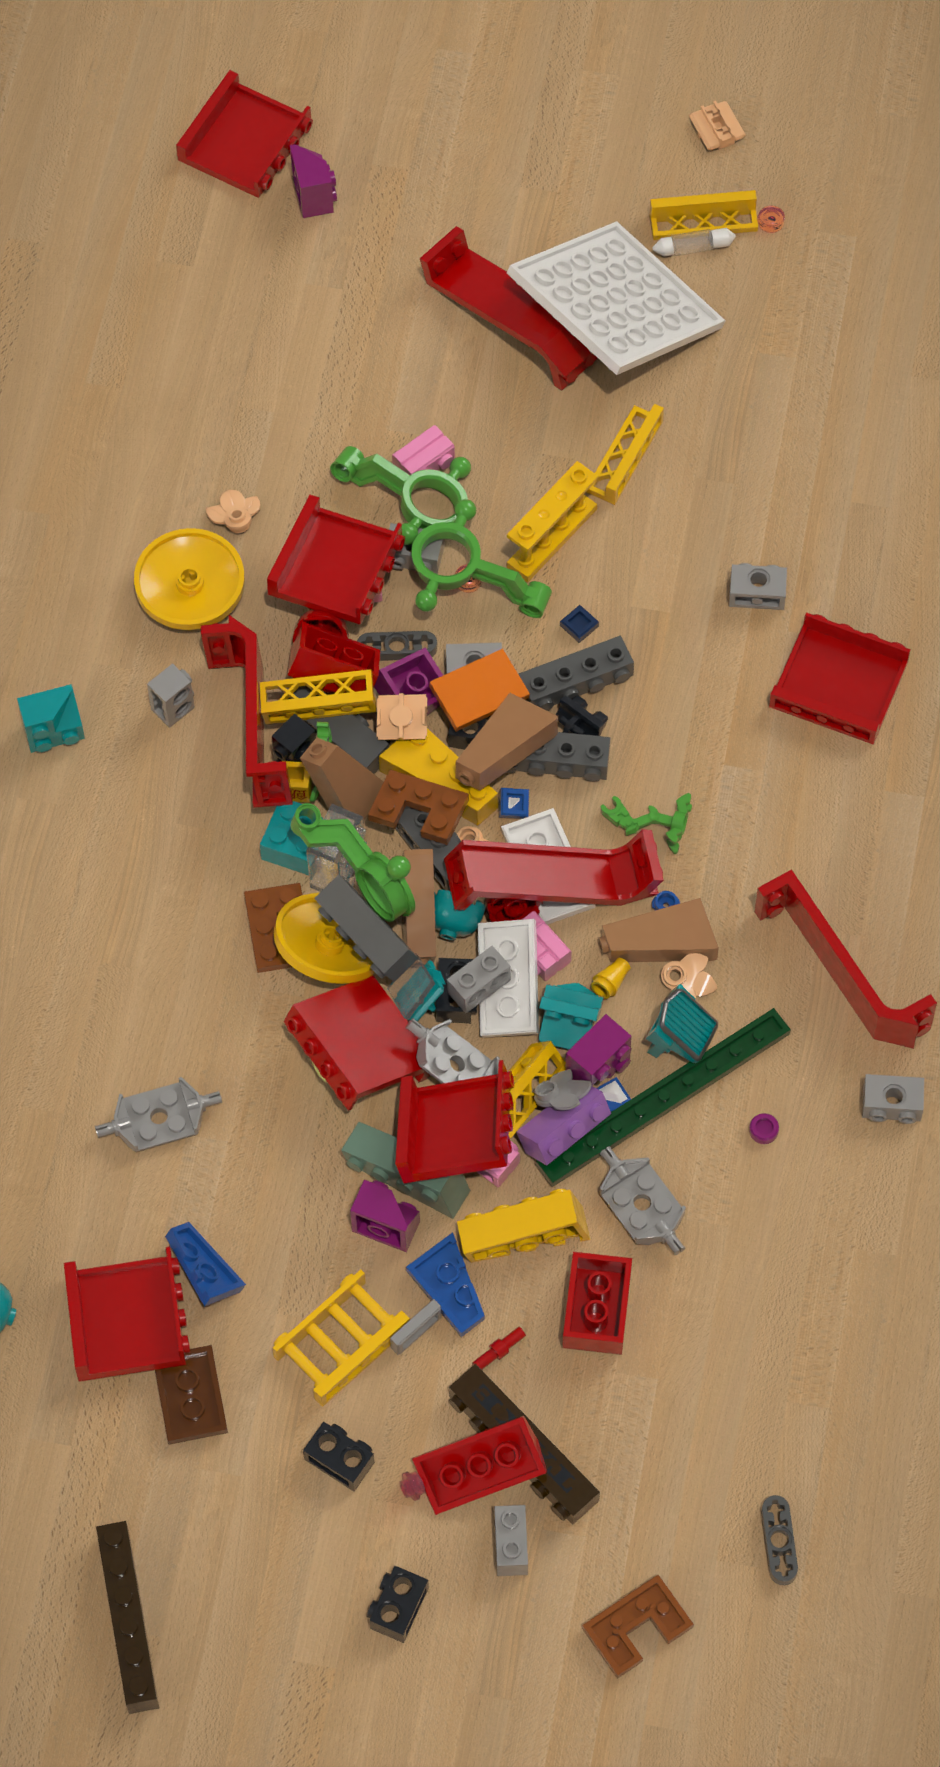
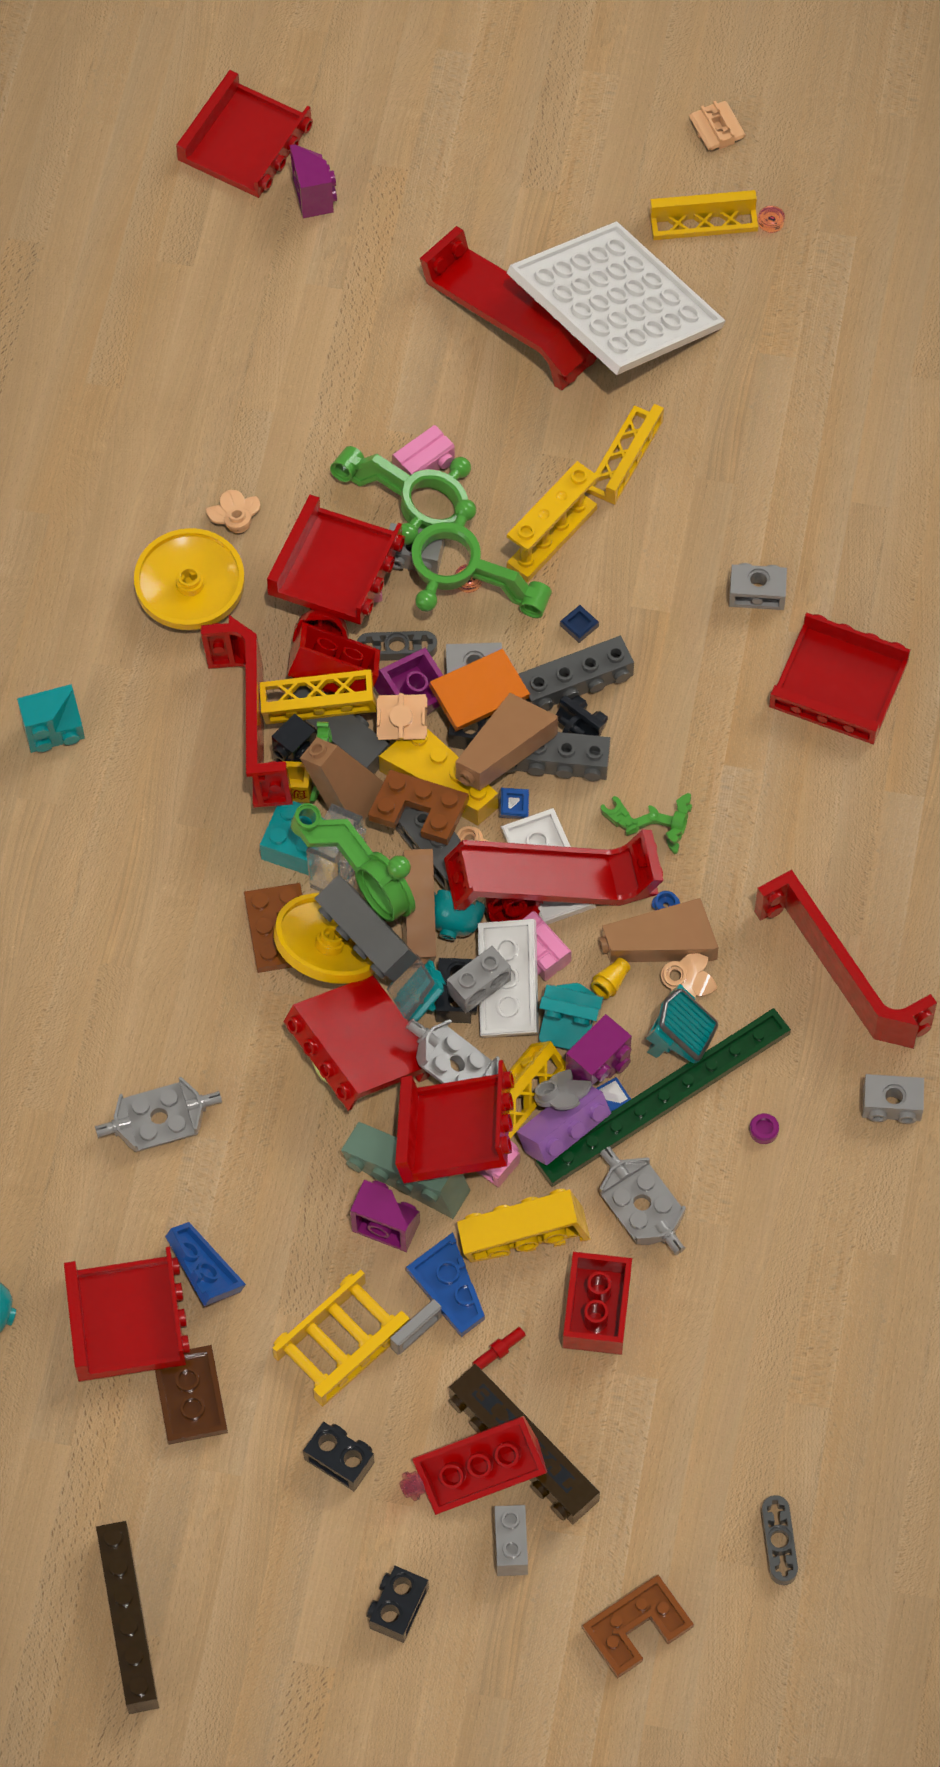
(171, 695): light grey brick -> none
(694, 242): piece -> none

